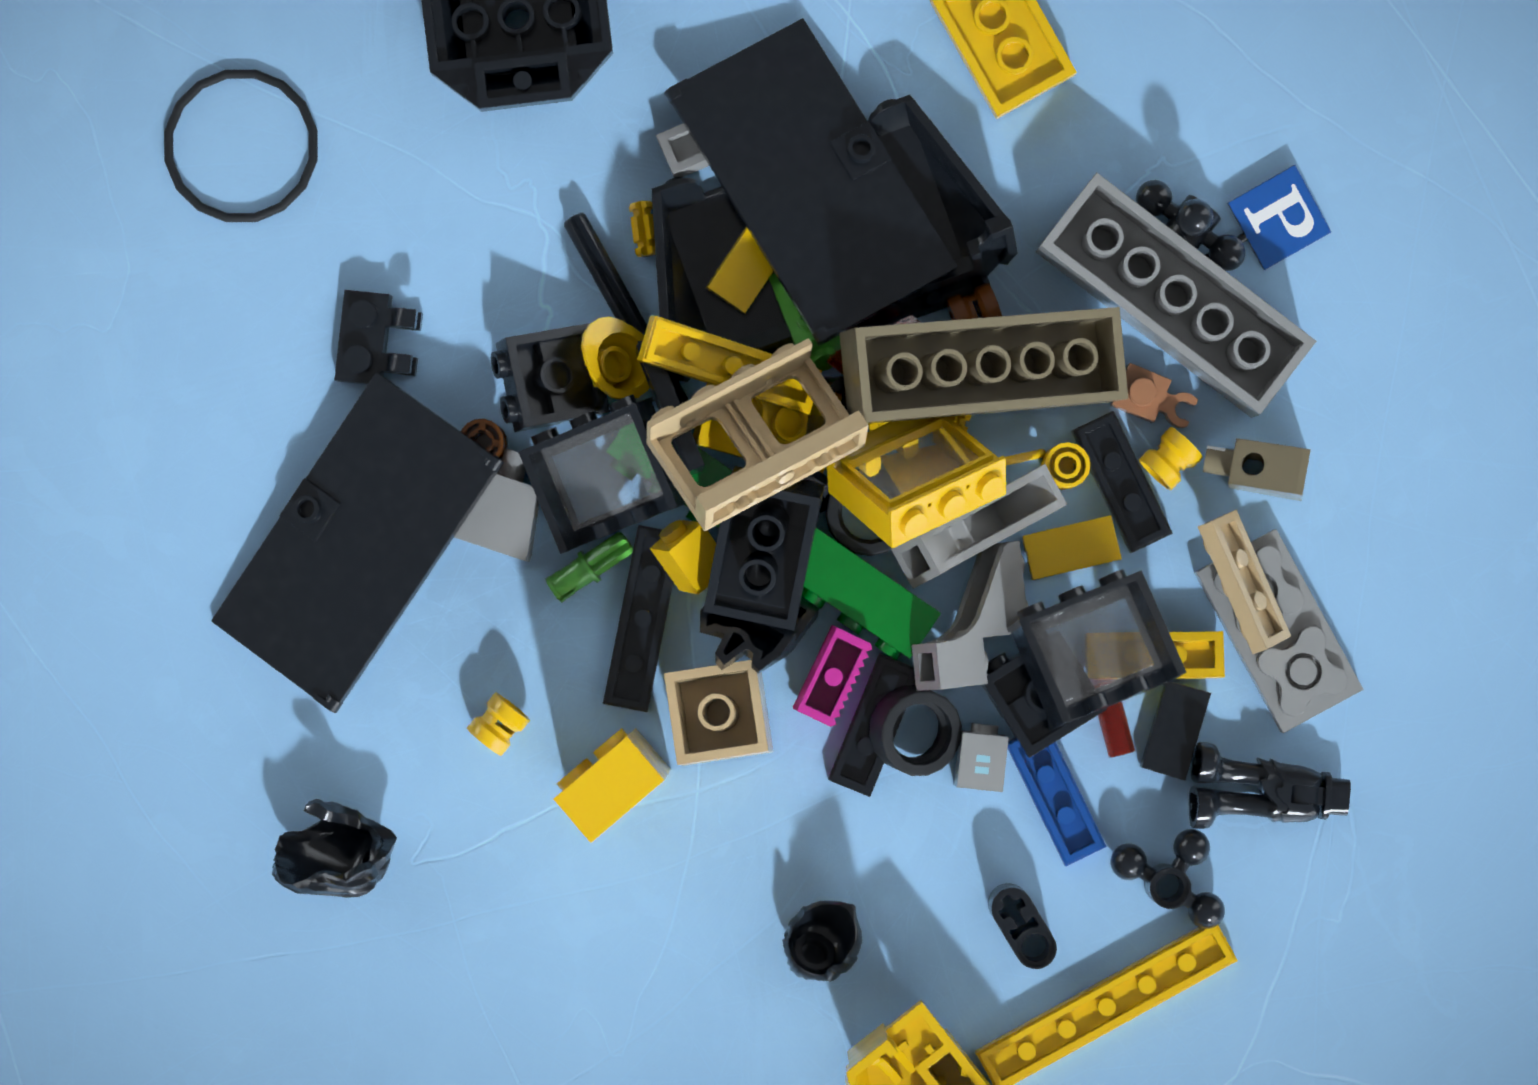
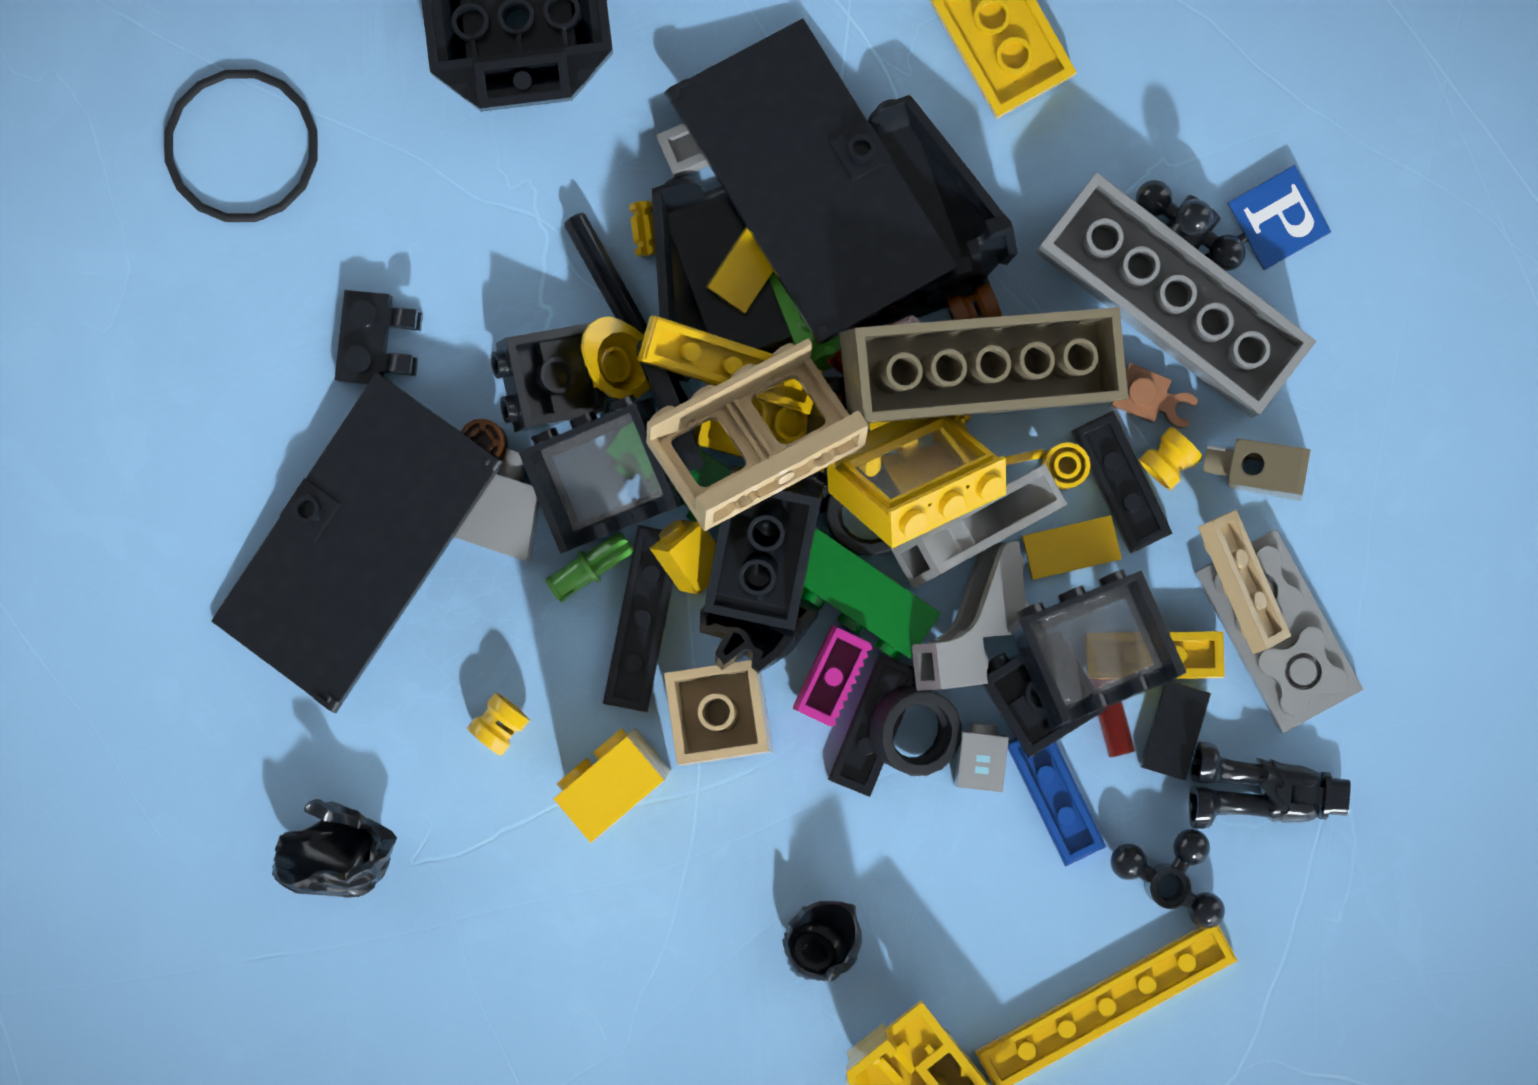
(1026, 910): black beam -> none

